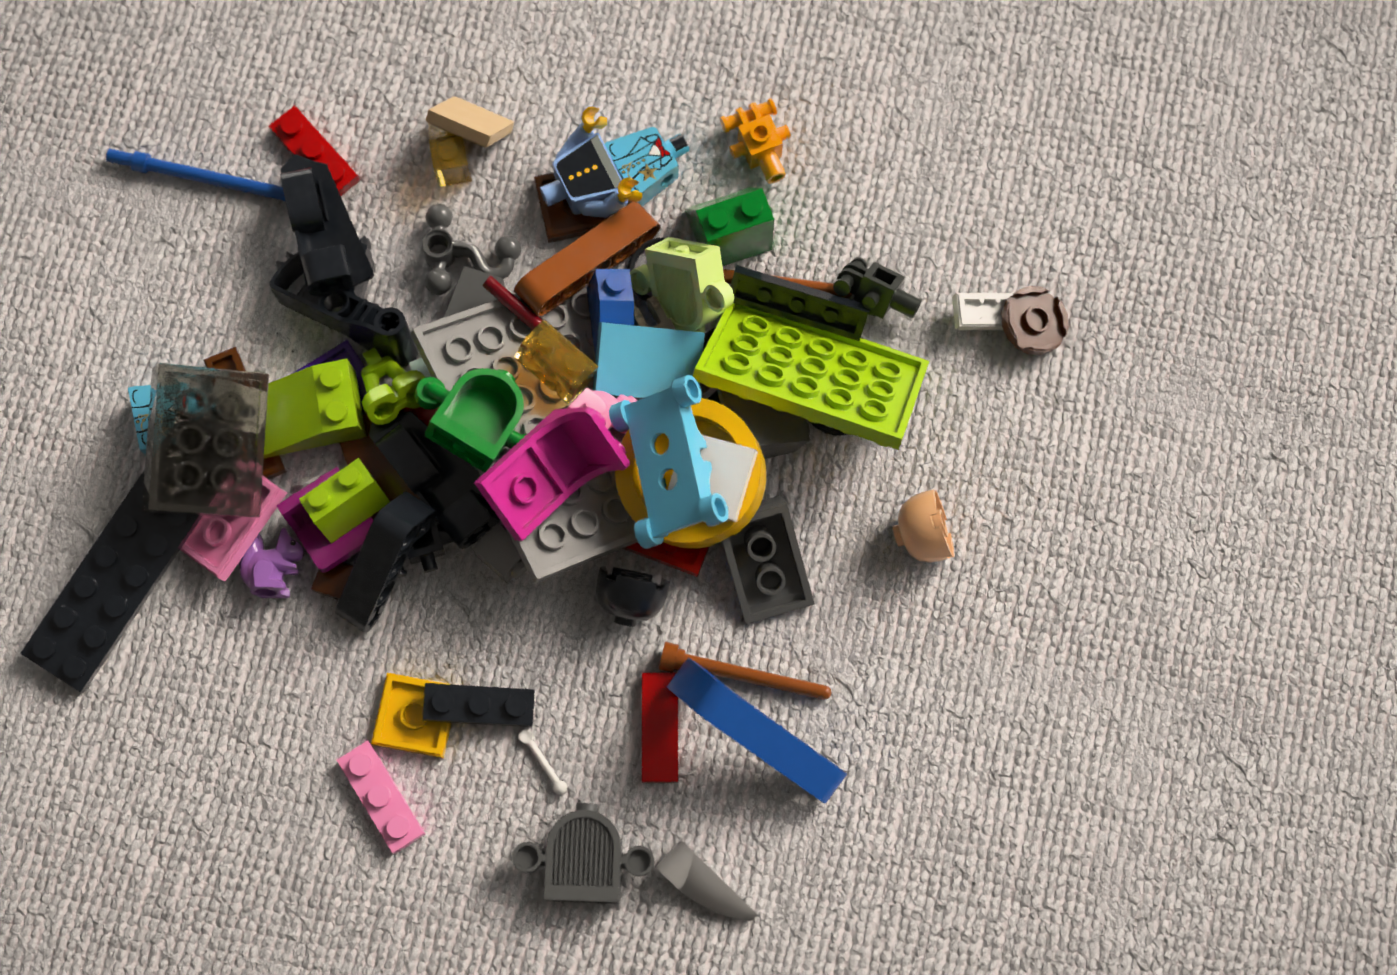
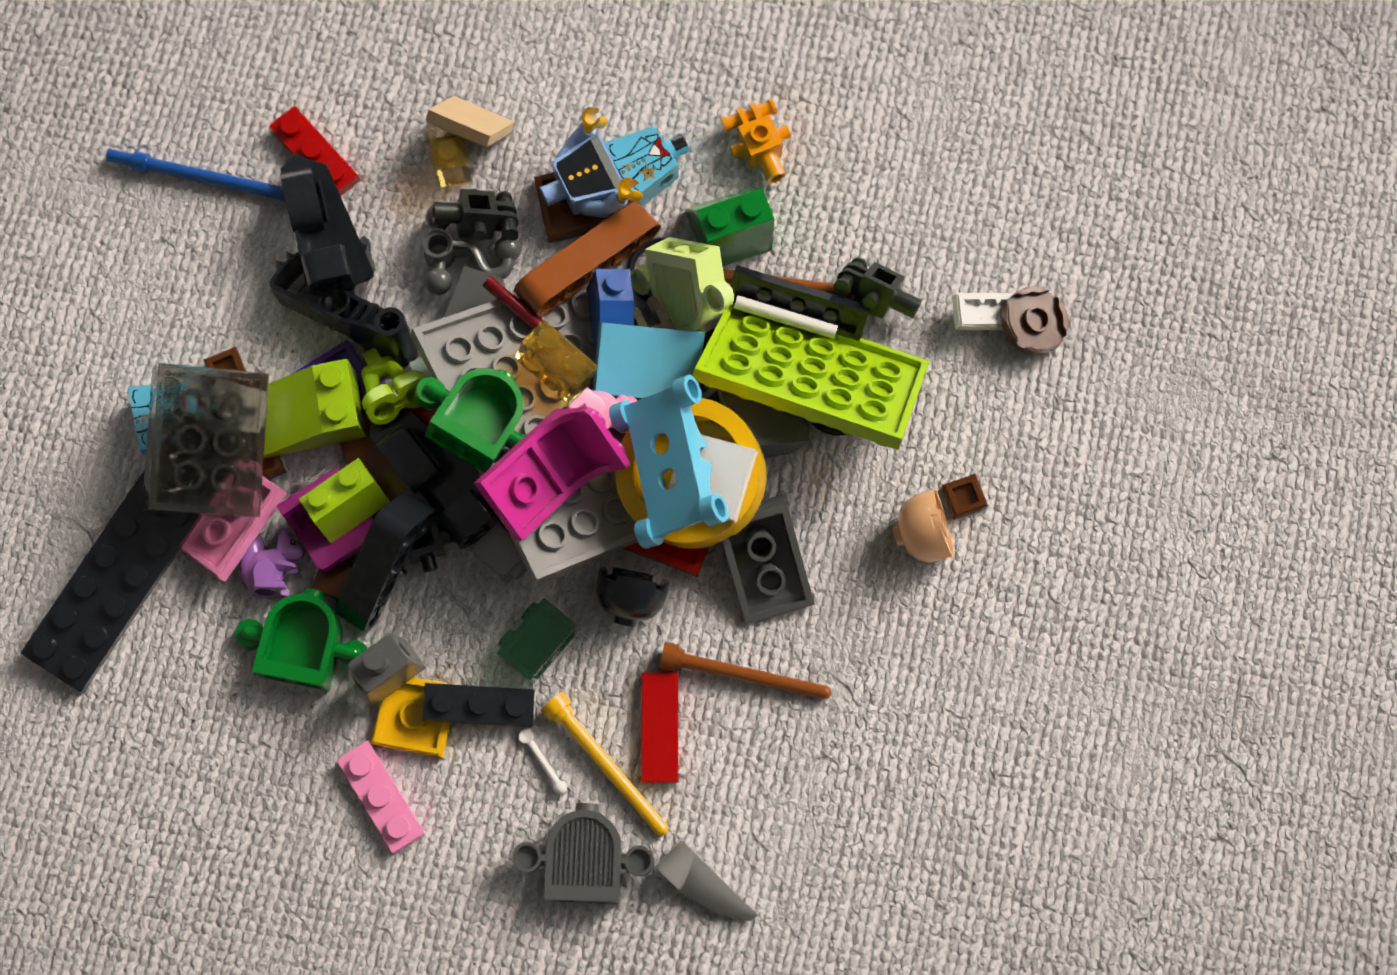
(298, 641): none -> green piece
(383, 669): none -> dark grey torso
(479, 214): none -> pearl dark grey piece
(537, 640): none -> clear green brick
(561, 712): none -> yellow piece
(755, 731): blue beam -> none
(785, 317): none -> white bar
(964, 496): none -> reddish brown tile

